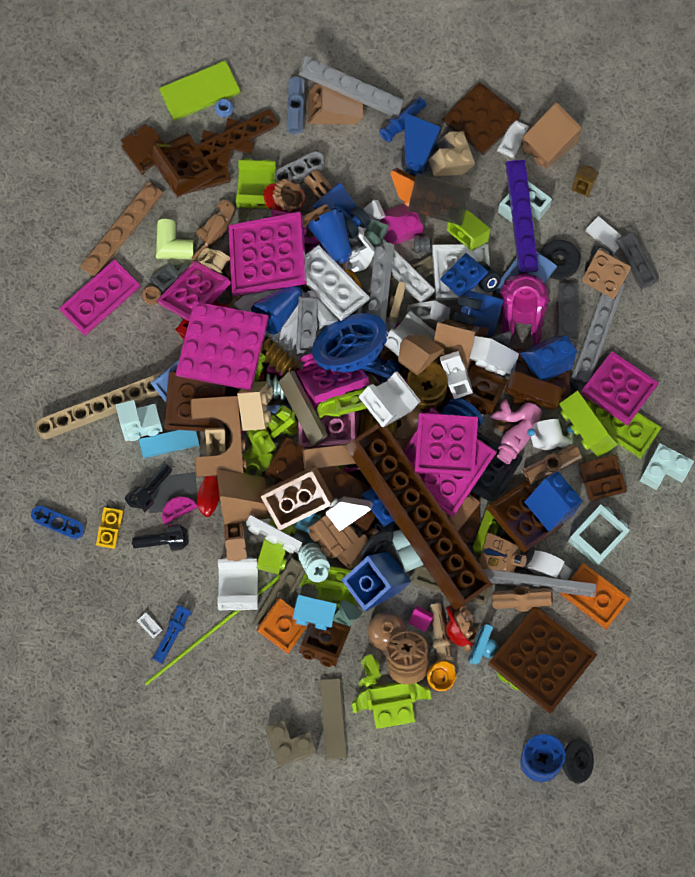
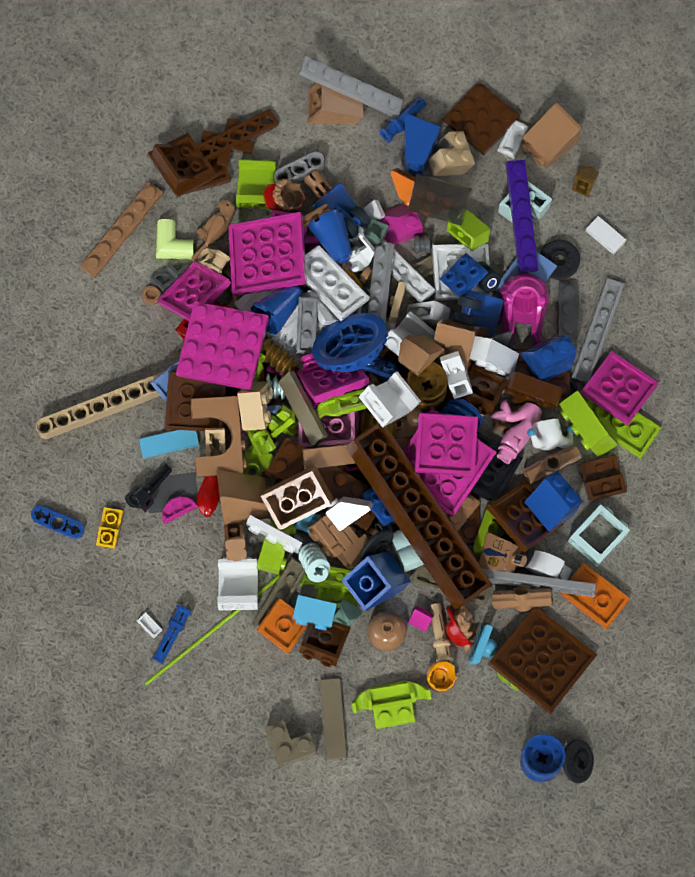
(99, 297): dark pink plate -> none
(138, 147): reddish brown plate -> none
(138, 421): light aqua brick -> none
(164, 539): black piece -> none
(199, 90): lime tile -> none
(221, 103): medium blue plate -> none
(295, 96): sand blue piece -> none
(366, 276): none -> medium nougat tile
(371, 669): lime bracket -> none
(407, 657): medium nougat wheel -> none
(605, 272): medium nougat plate -> none
(637, 259): flat silver tile -> none
(666, 462): light aqua brick -> none

